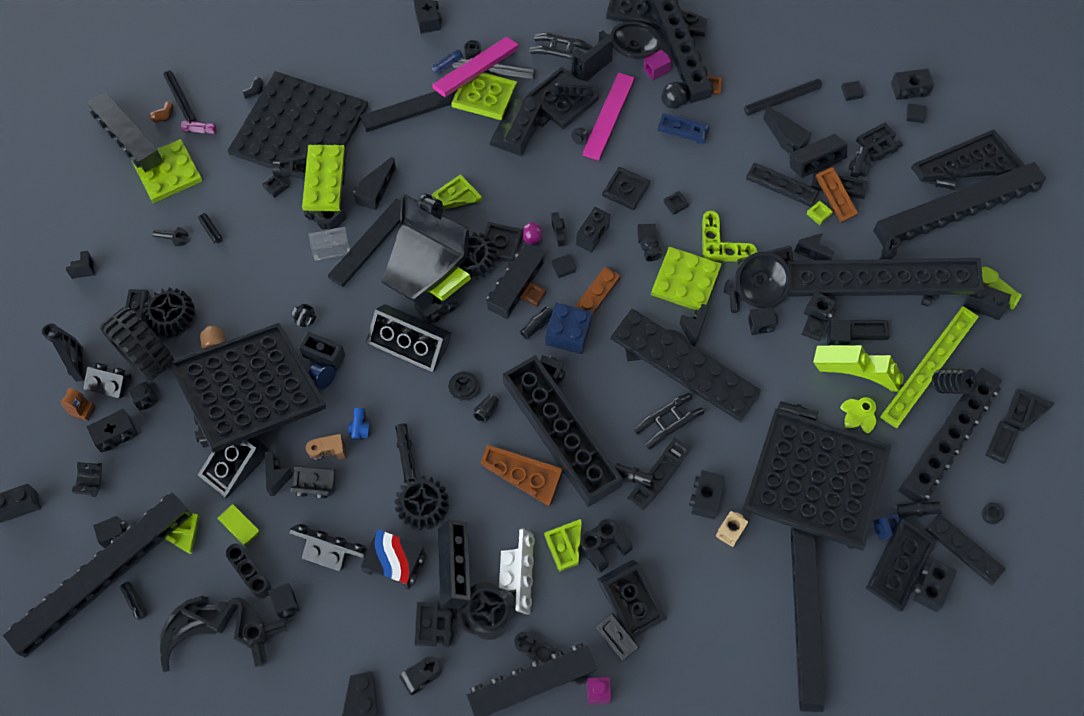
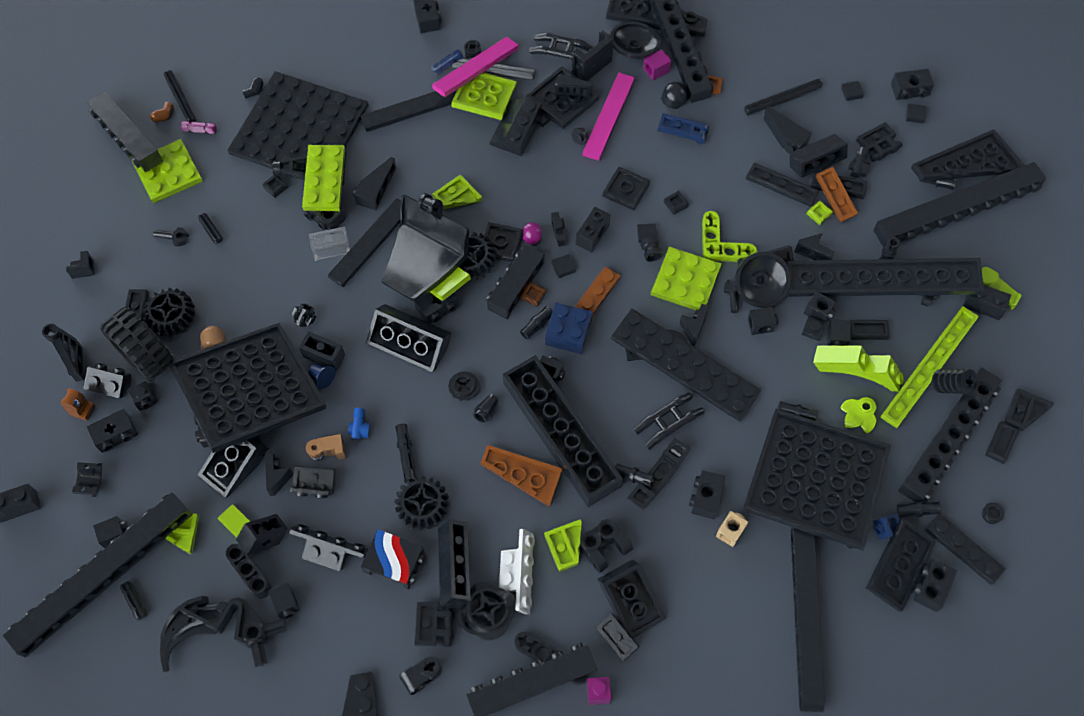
(261, 534): none -> black brick

